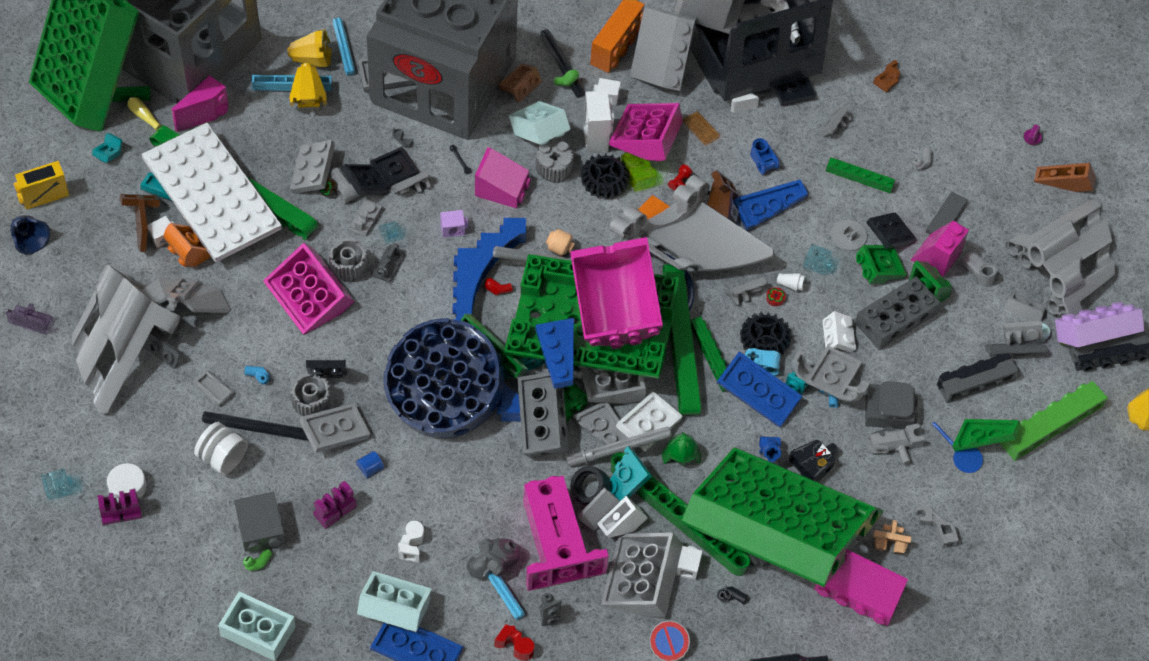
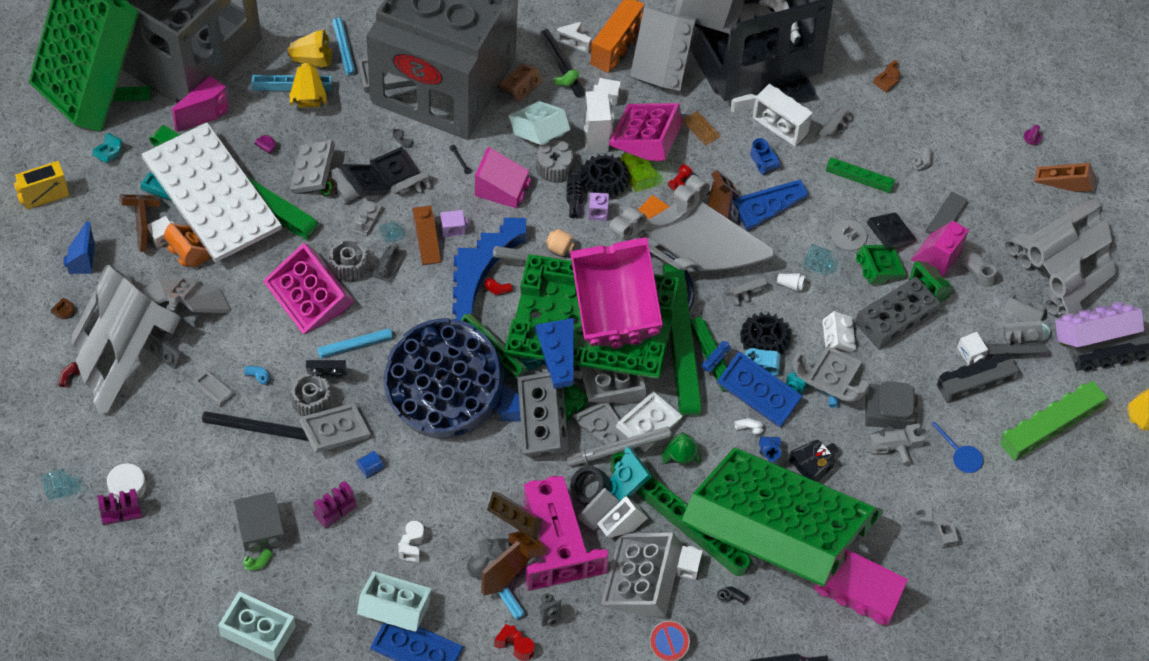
(29, 318): clear purple panel -> none
(37, 234): dark blue helmet -> none
(63, 309): none -> reddish brown tile
(66, 373): none -> dark red arm
(81, 252): none -> blue slope
(142, 112): light yellow piece -> none
(220, 448): white wheel -> none
(265, 143): none -> magenta plate
(355, 343): none -> medium azure axle
(426, 235): none -> dark orange slope
(510, 562): none -> reddish brown piece
(515, 514): none -> dark brown plate
(571, 36): none -> white slope
(574, 193): none -> black hinge
(598, 206): none -> lavender brick
(715, 357): none -> blue axle
(749, 423): none -> white arm
(775, 296): red tile -> none
(782, 115): none -> white brick
(882, 537): light nougat hips -> none
(972, 348): none -> white brick
(985, 432): green wing -> none

